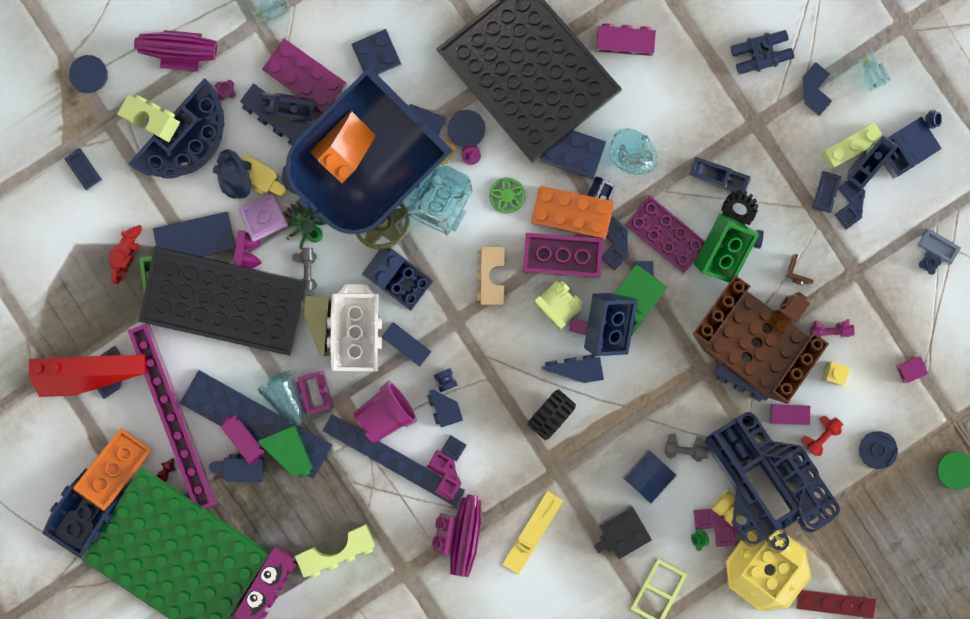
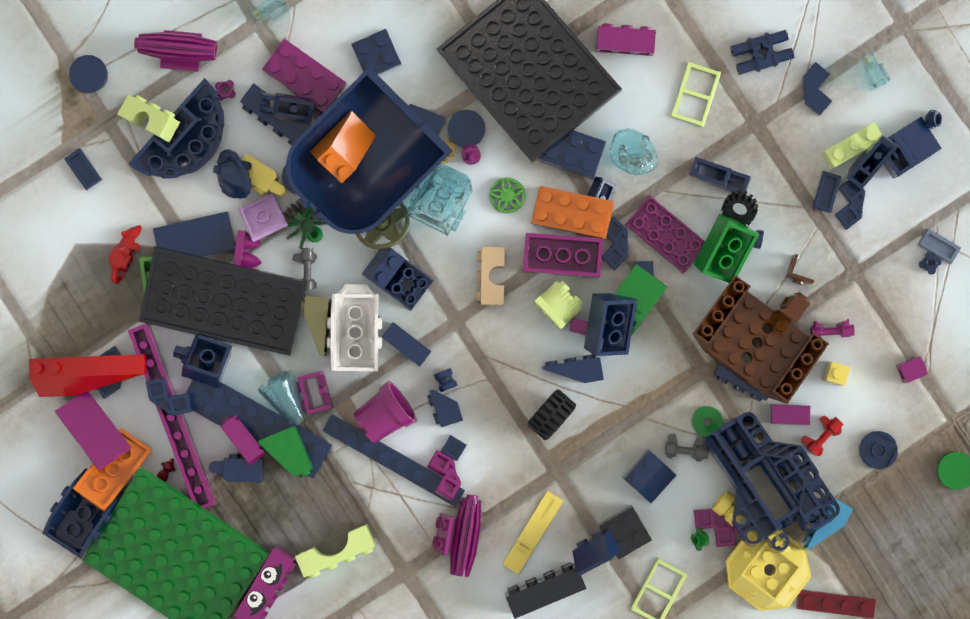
(92, 430): none -> magenta tile
(159, 395): none -> dark blue tile
(204, 360): none -> dark blue hinge
(544, 591): none -> black brick
(595, 551): none -> dark blue slope
(698, 417): none -> green piece
(709, 98): none -> yellowish green window
(837, 523): none -> dark azure slope

